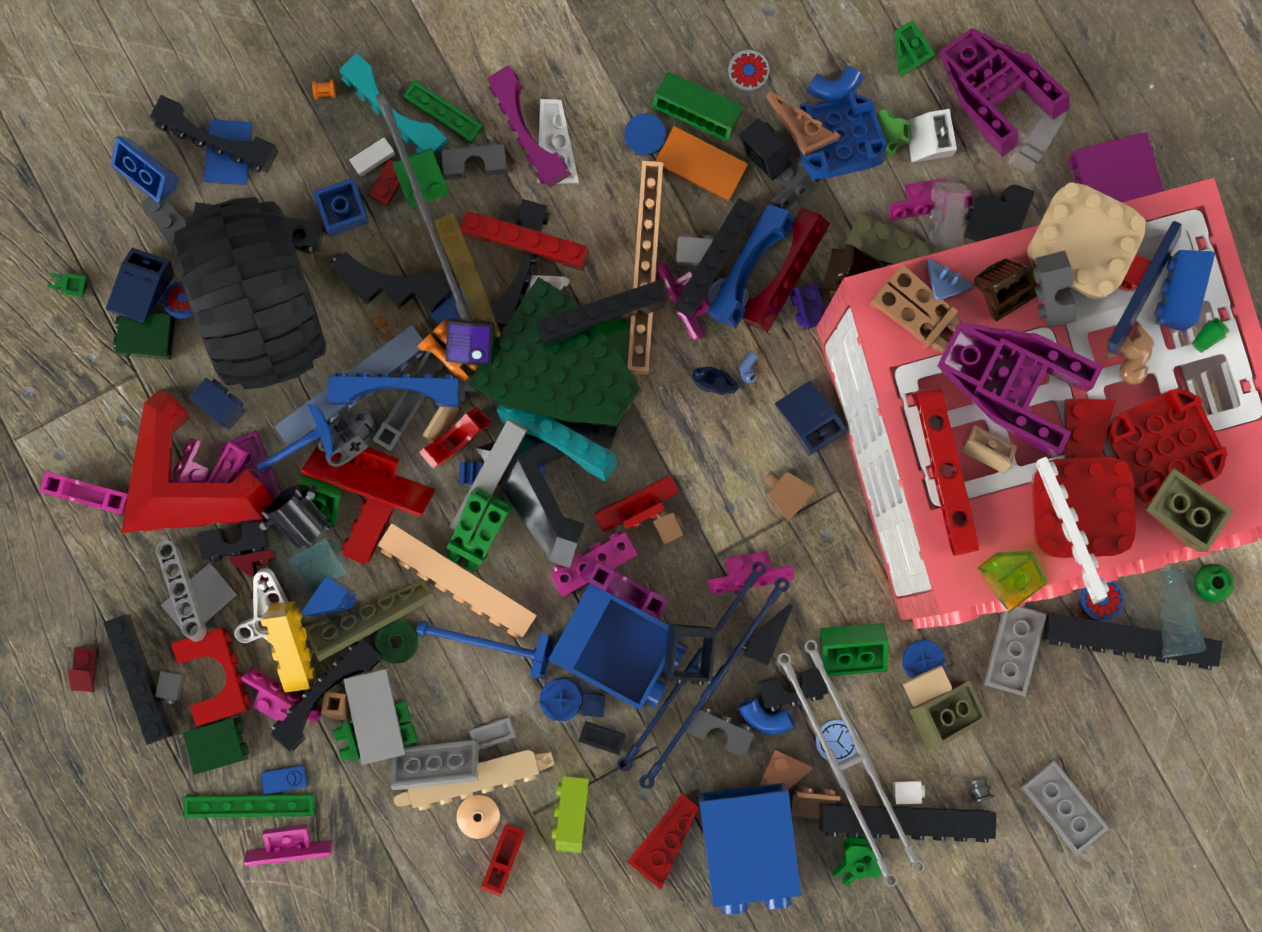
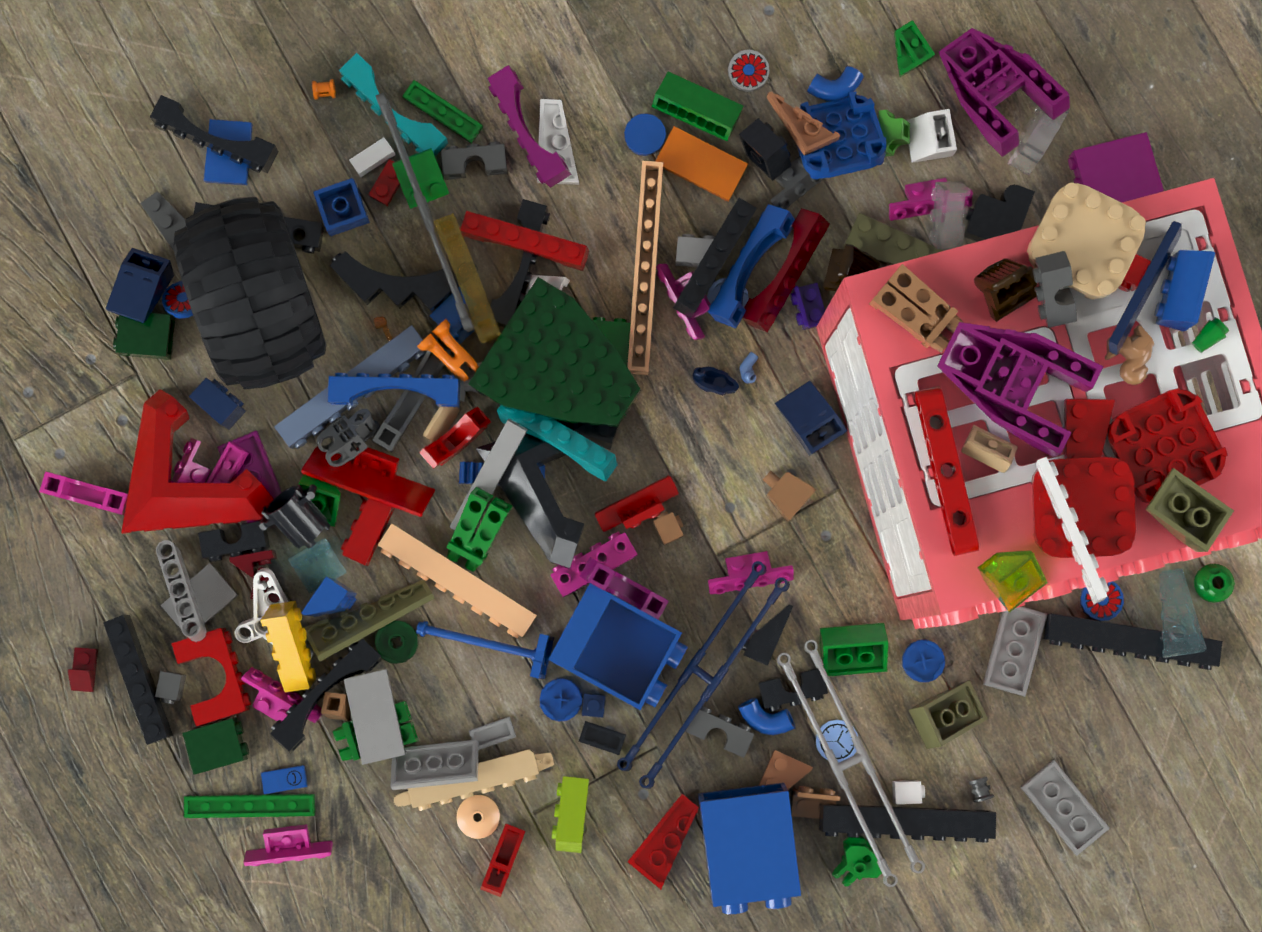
(71, 284): green plate -> none
(143, 169): blue slope -> none
(322, 430): blue piece -> none
(469, 342): slope -> none
(576, 320): black arch -> none
(707, 654): black window -> none
(927, 686): tan slope -> none
(945, 282): medium blue piece -> none

